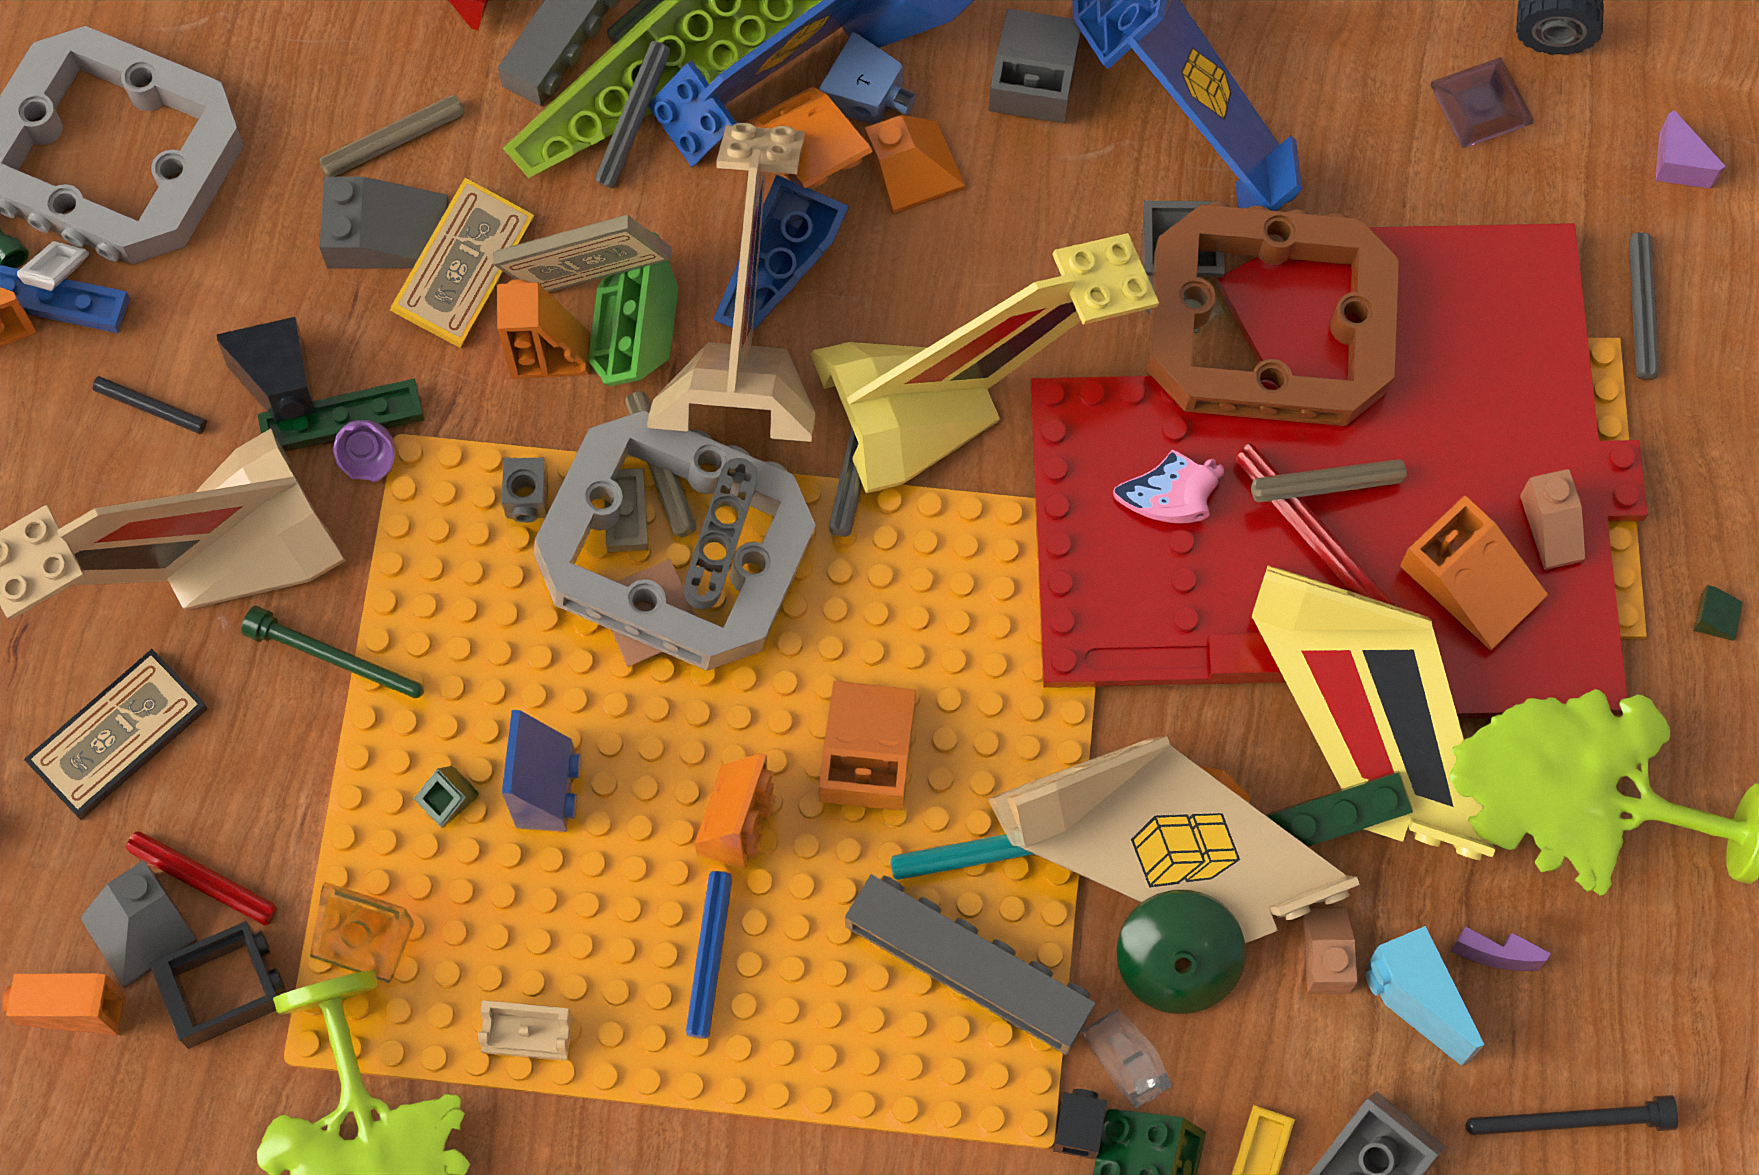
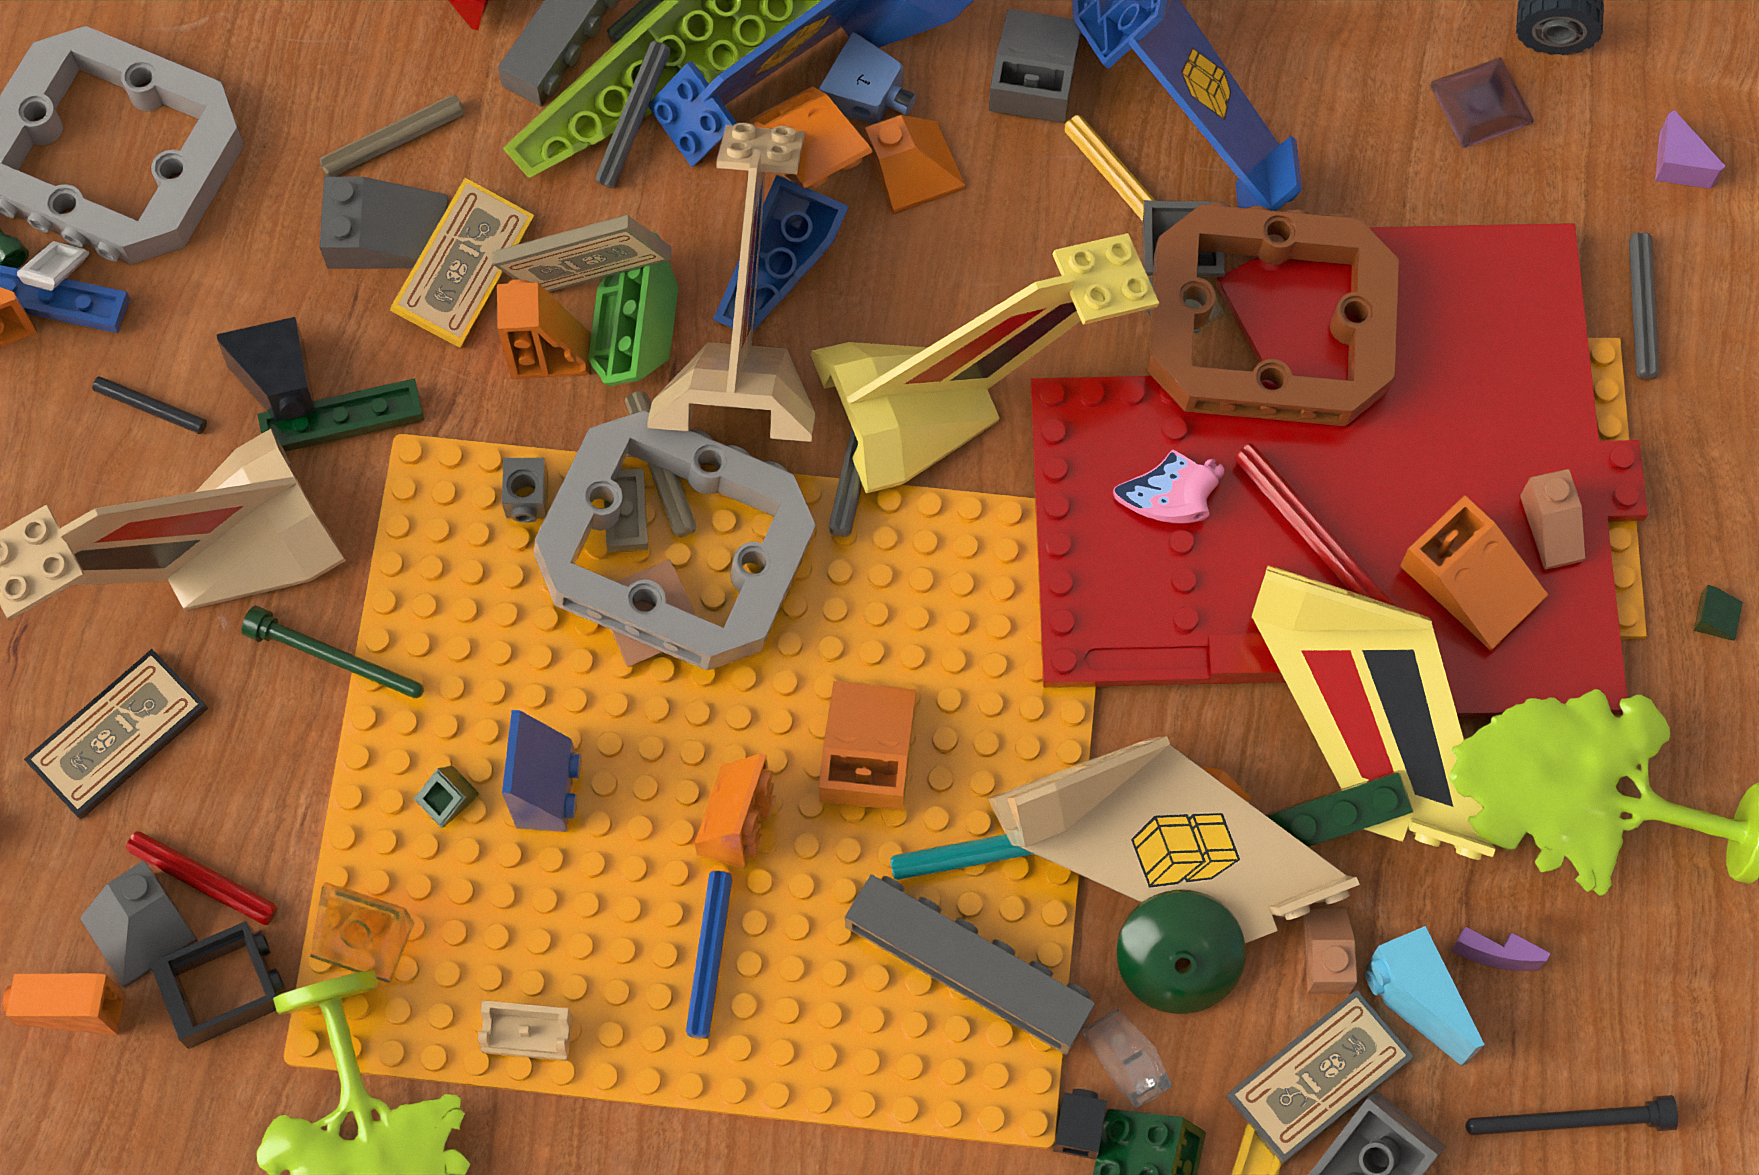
(364, 450): medium lavender hair -> none
(719, 532): dark grey beam -> none
(1108, 163): none -> yellow axle
(1319, 1077): none -> tile
(1328, 480): dark tan axle -> none

